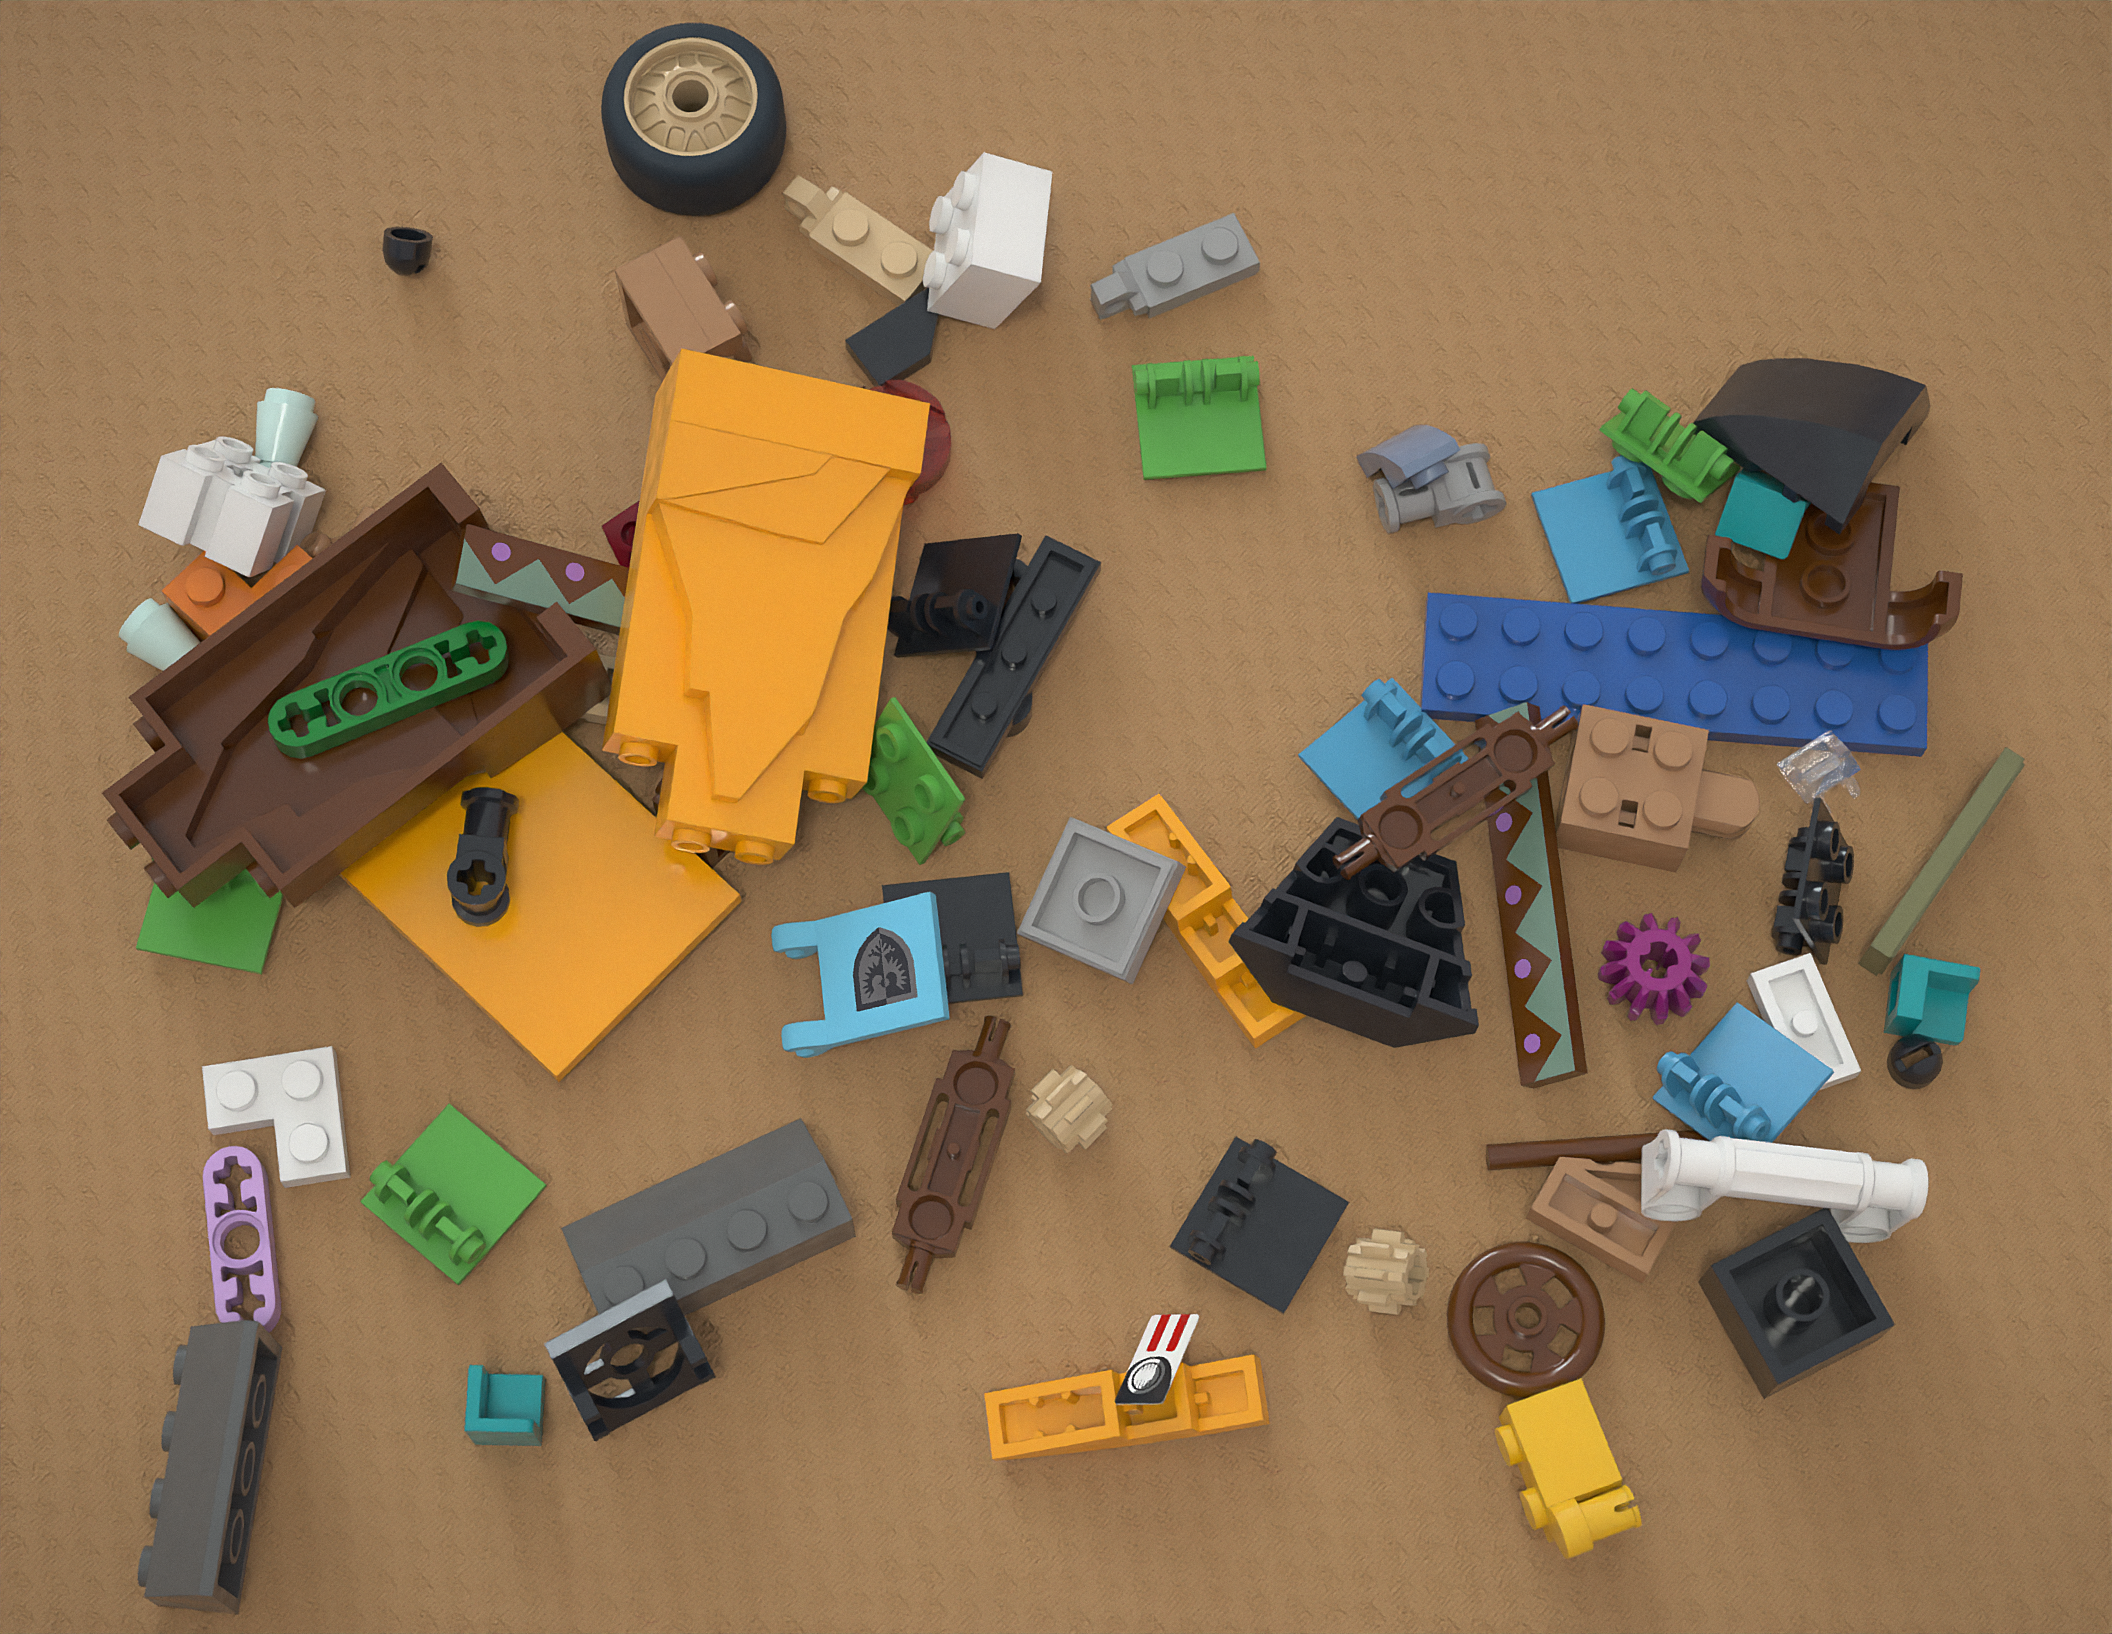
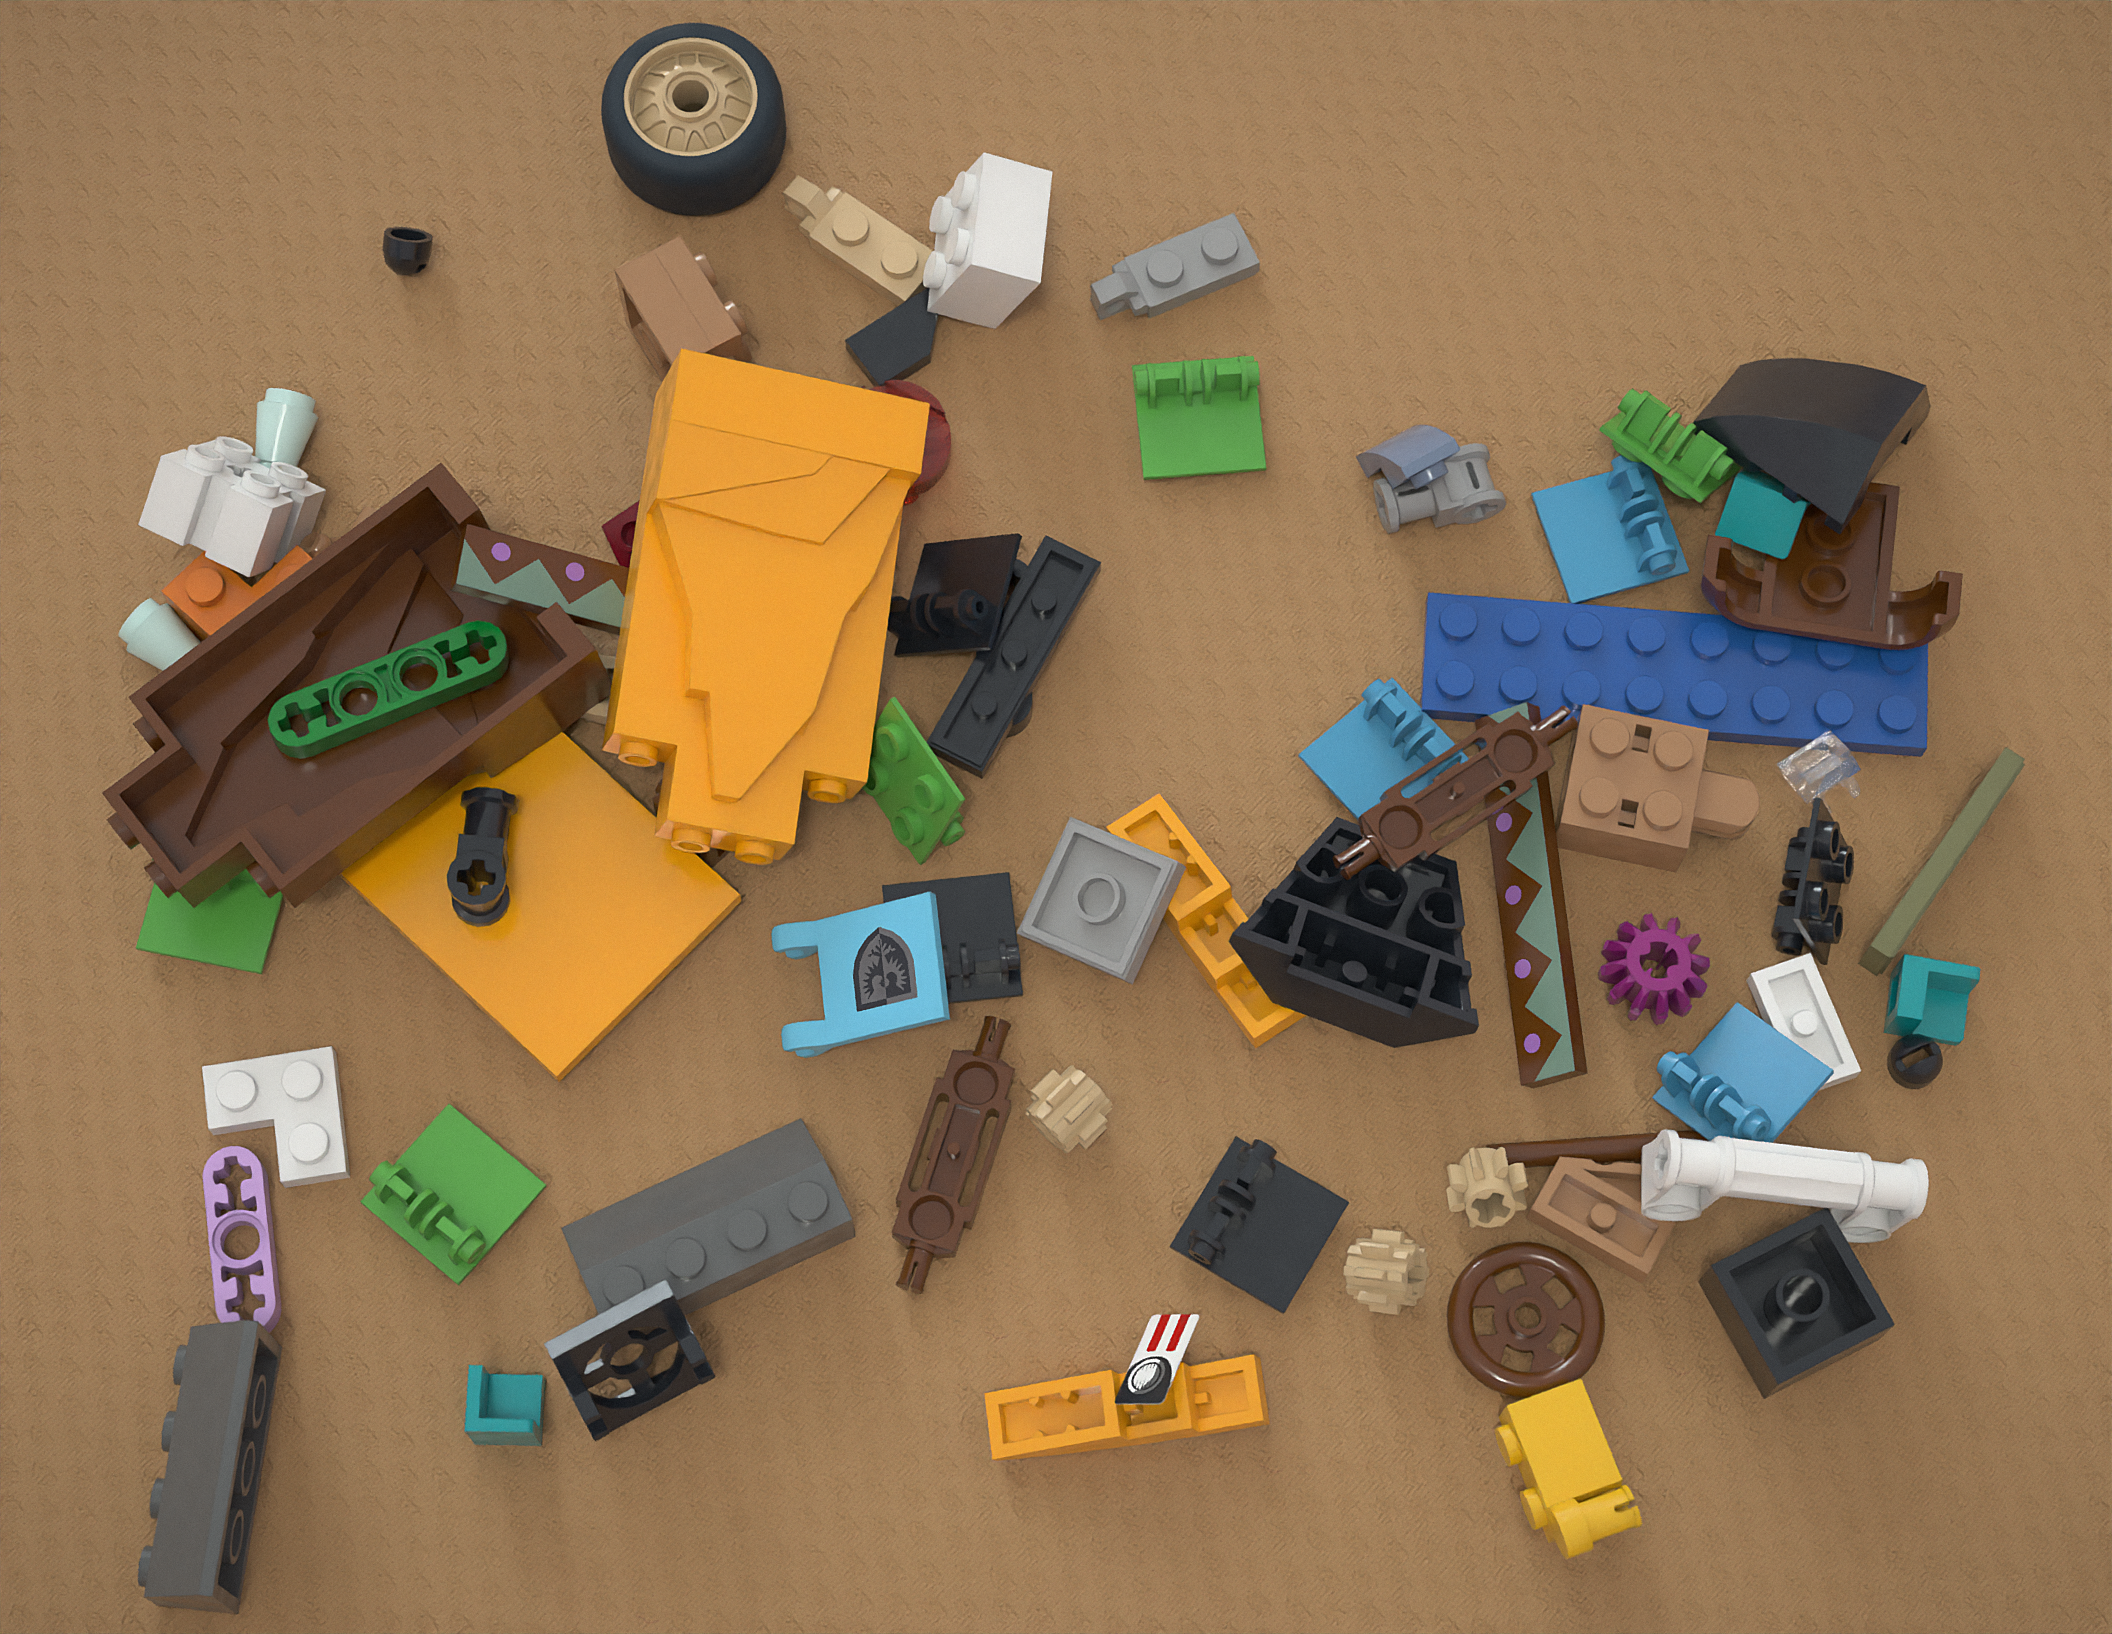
(1487, 1187): none -> tan gear

